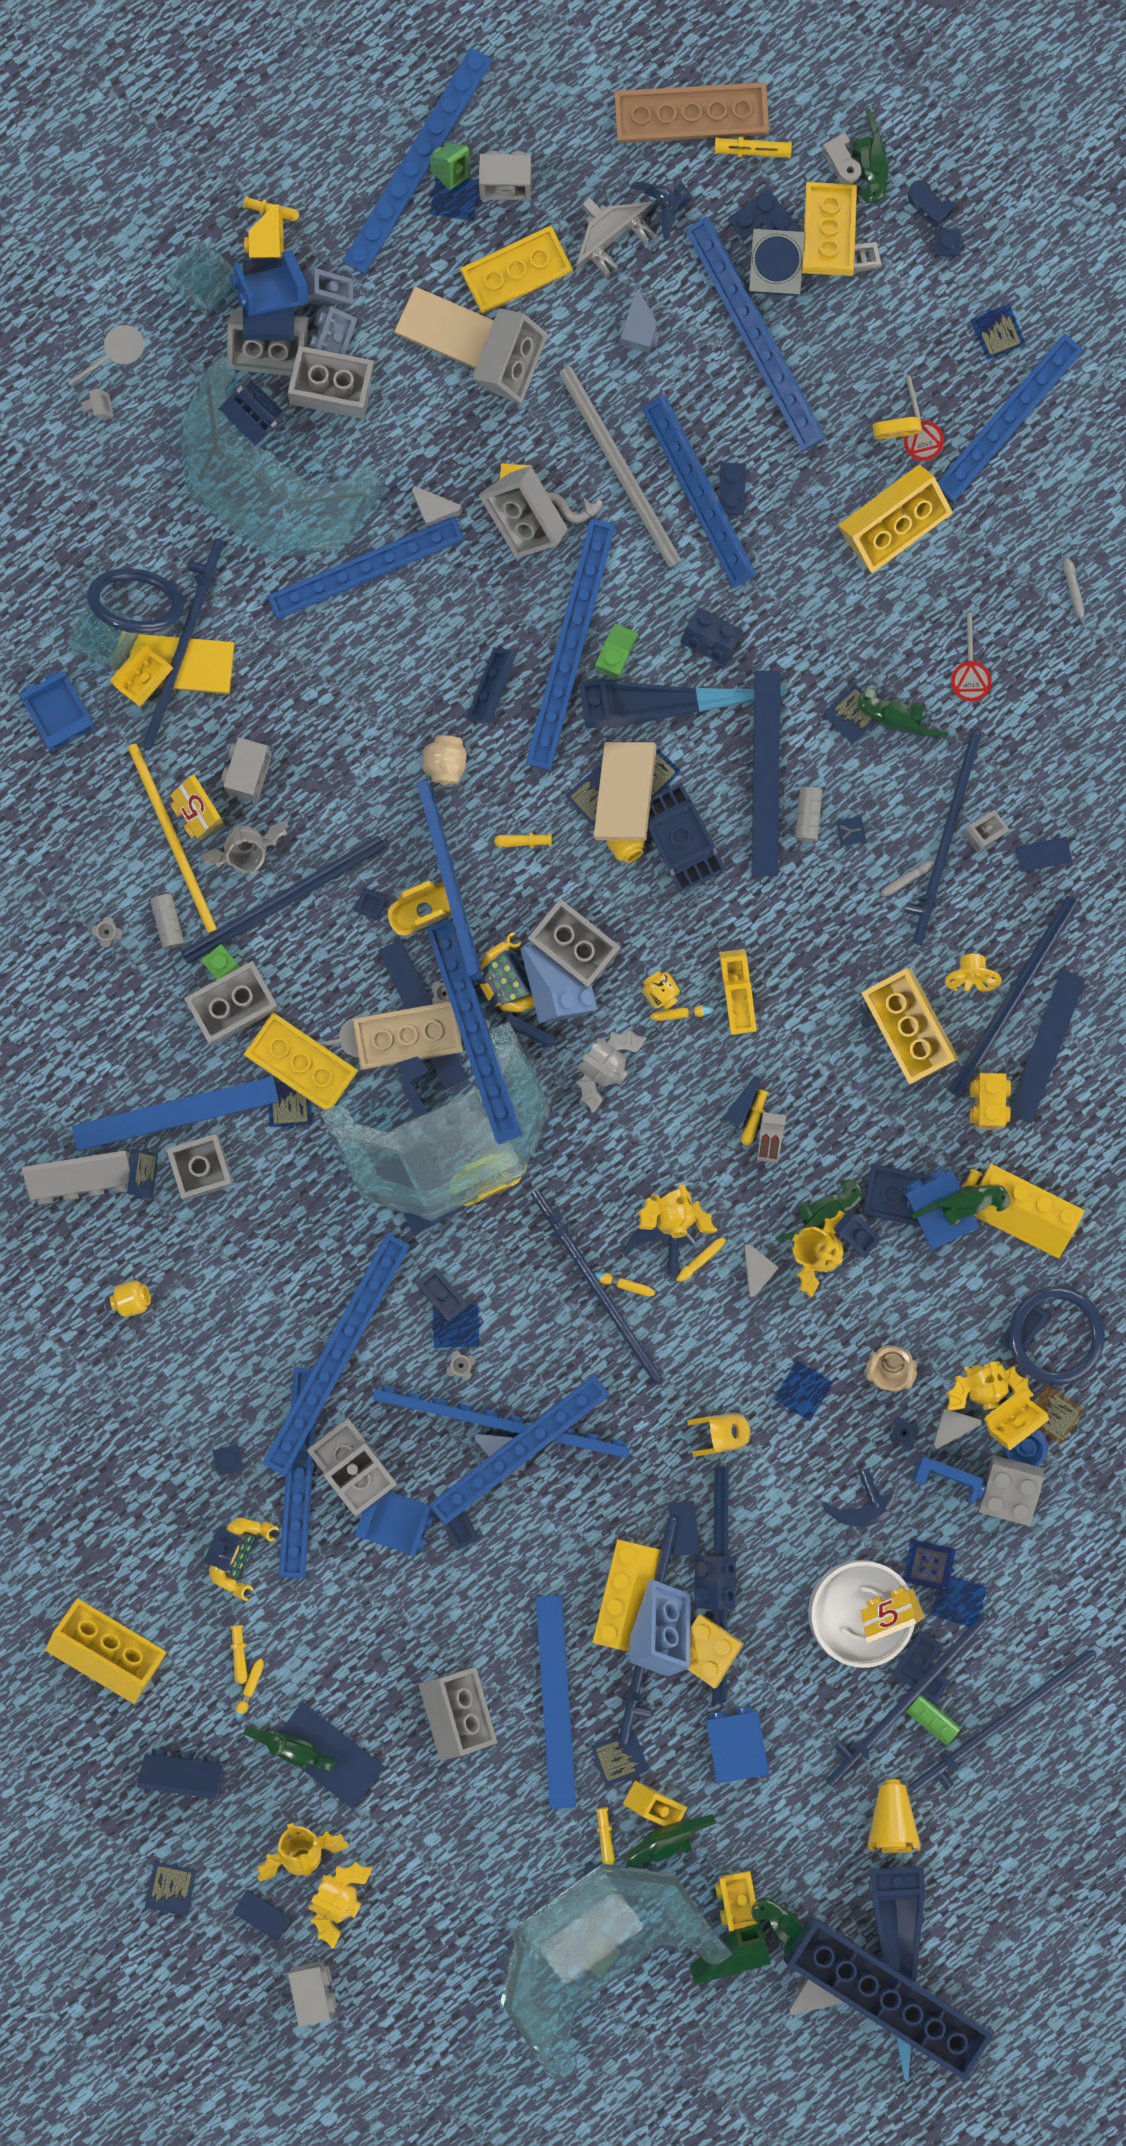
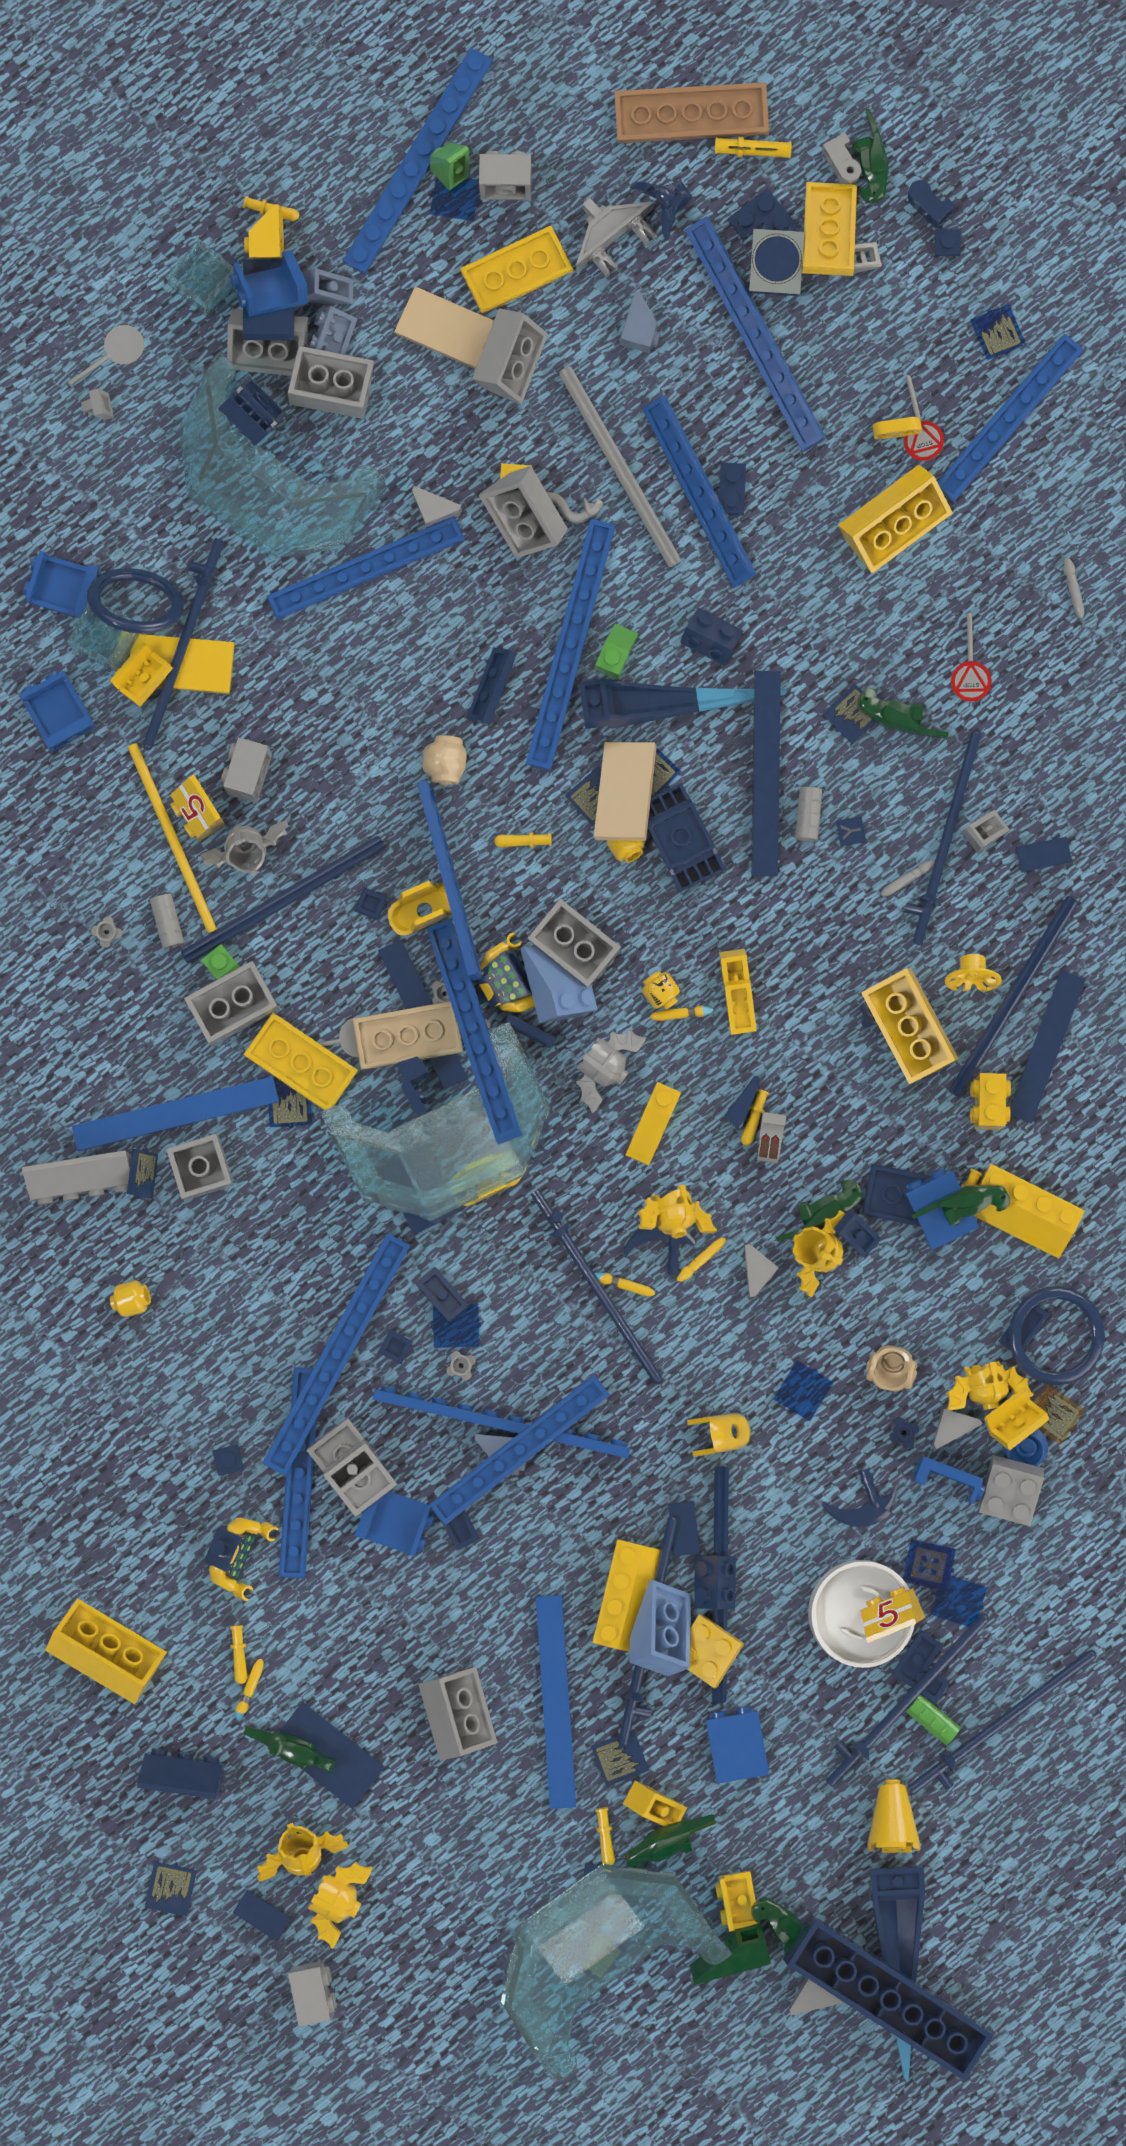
(59, 584): none -> blue panel
(395, 1347): none -> dark blue plate
(653, 1123): none -> yellow slope

